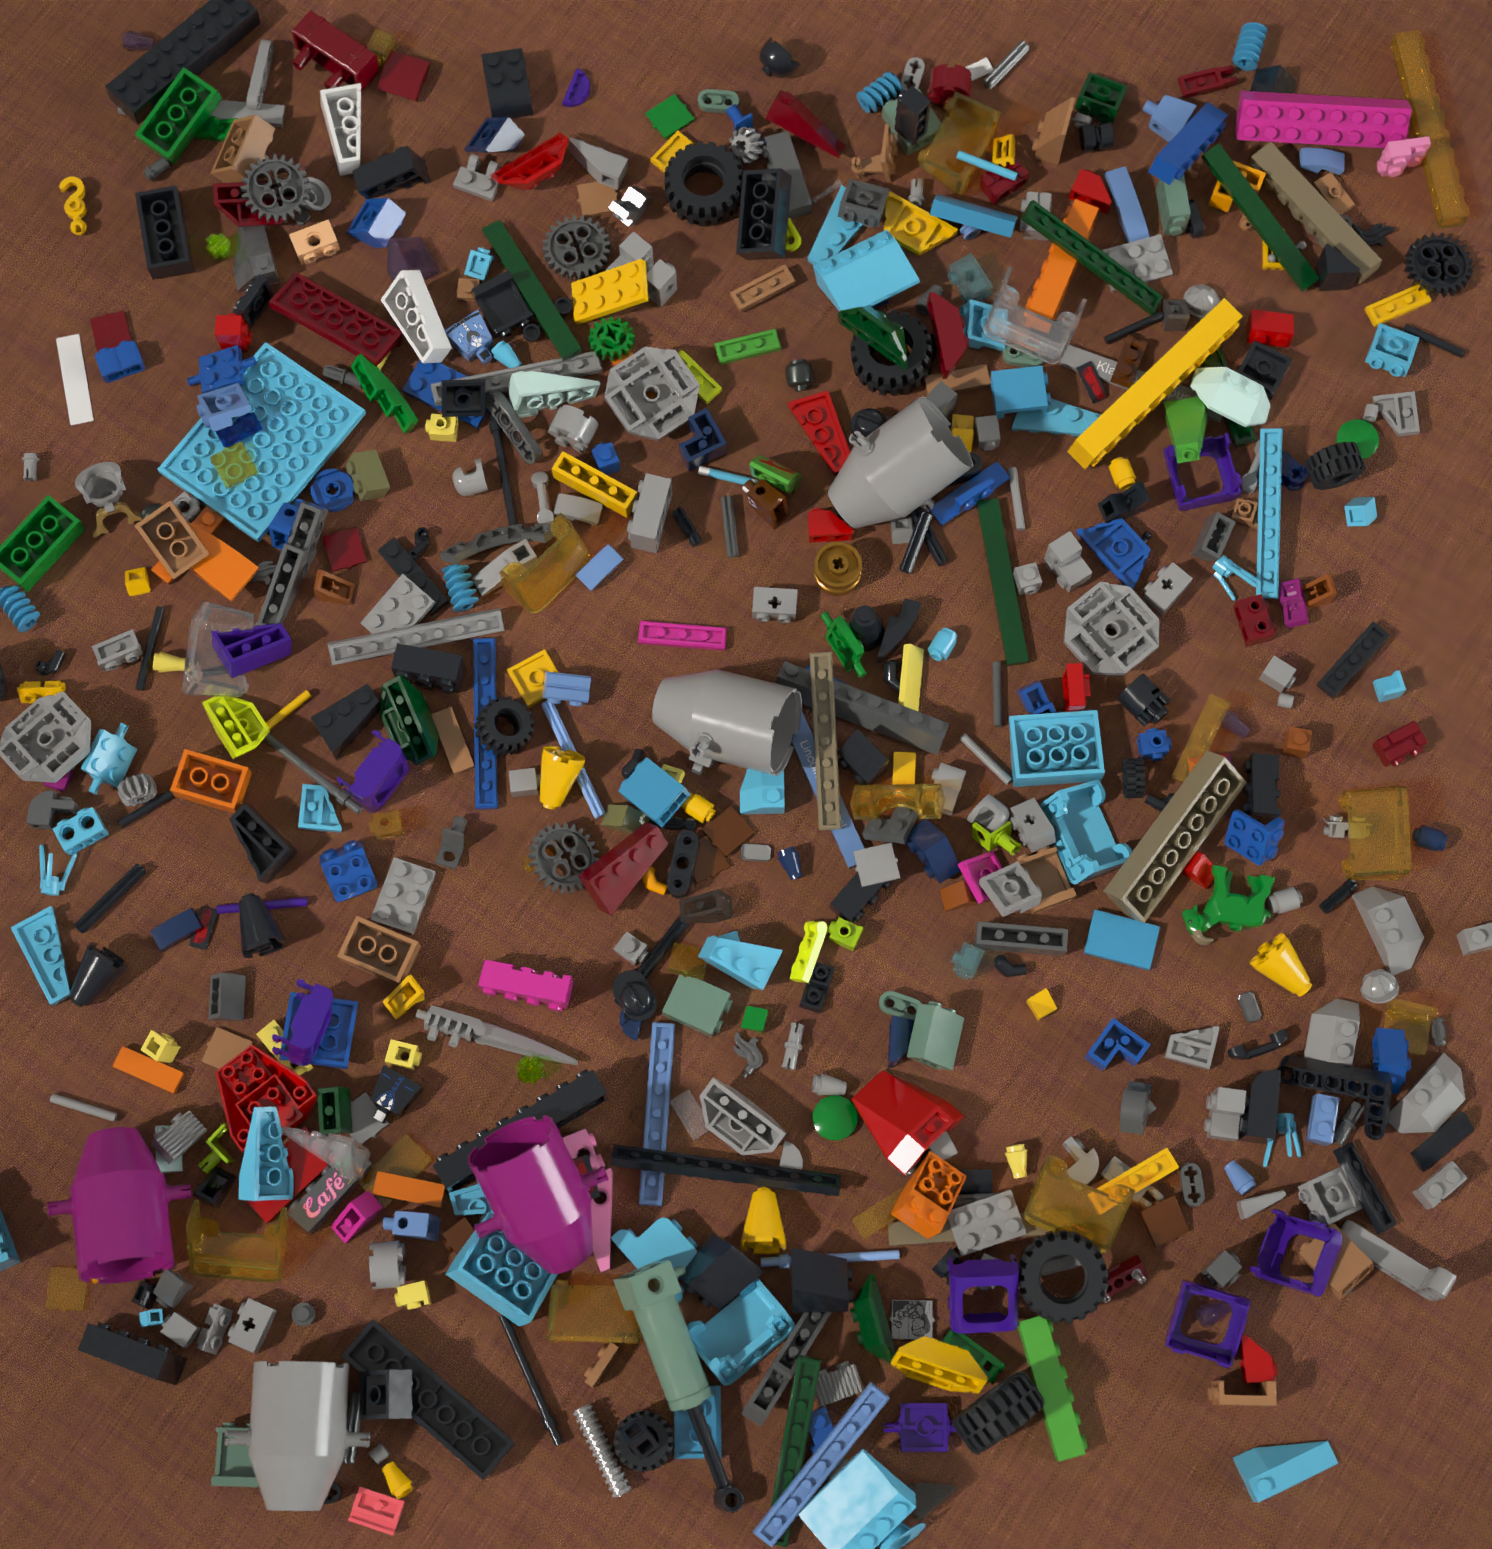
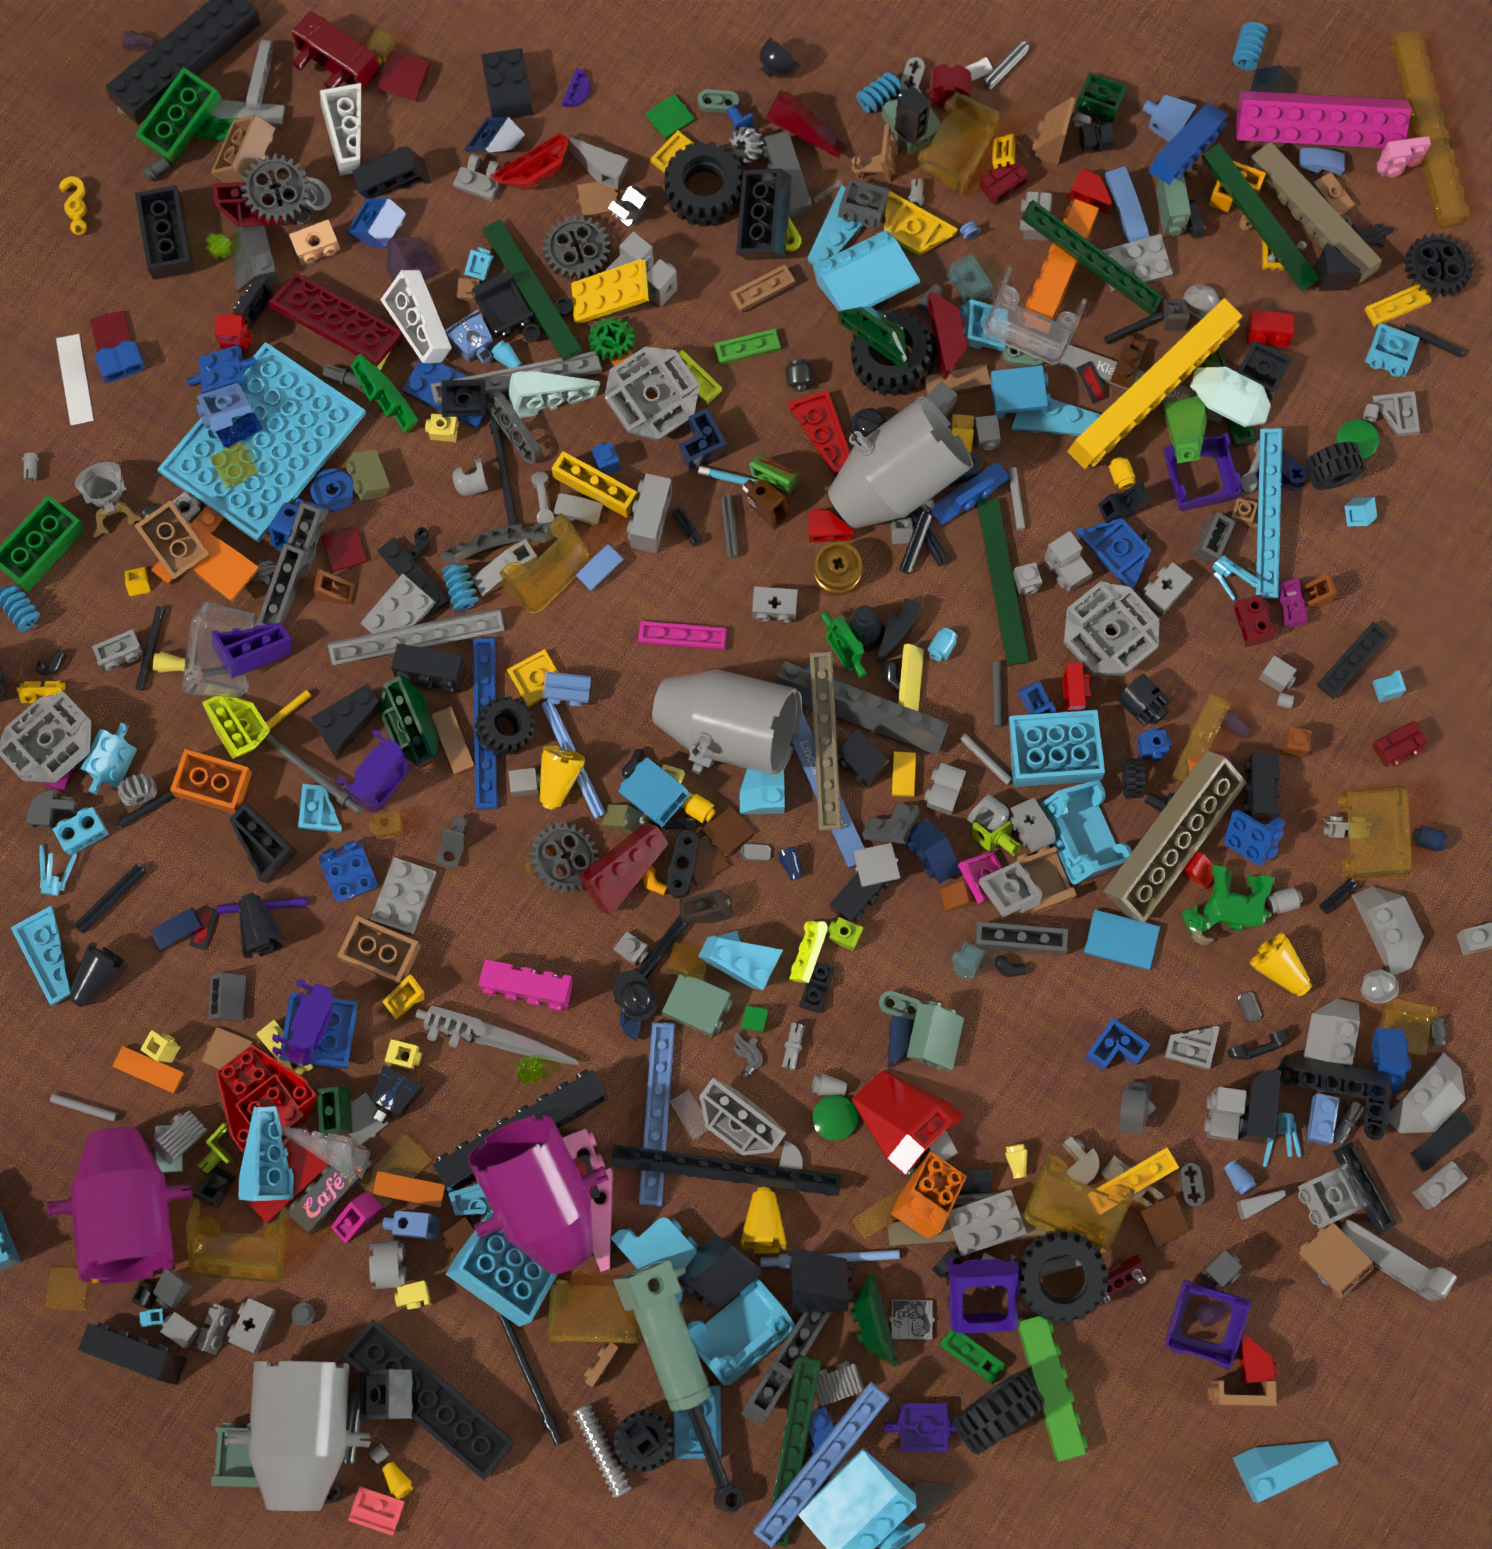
(573, 428): light grey brick -> none
(872, 800): clear yellow arch -> none
(940, 1365): yellow wedge -> none
(973, 215): dark azure slope -> none
(986, 165): medium azure bar -> none
(1041, 1004): yellow slope -> none
(1206, 81): dark red hinge -> none
(1275, 1246): dark purple piece -> none

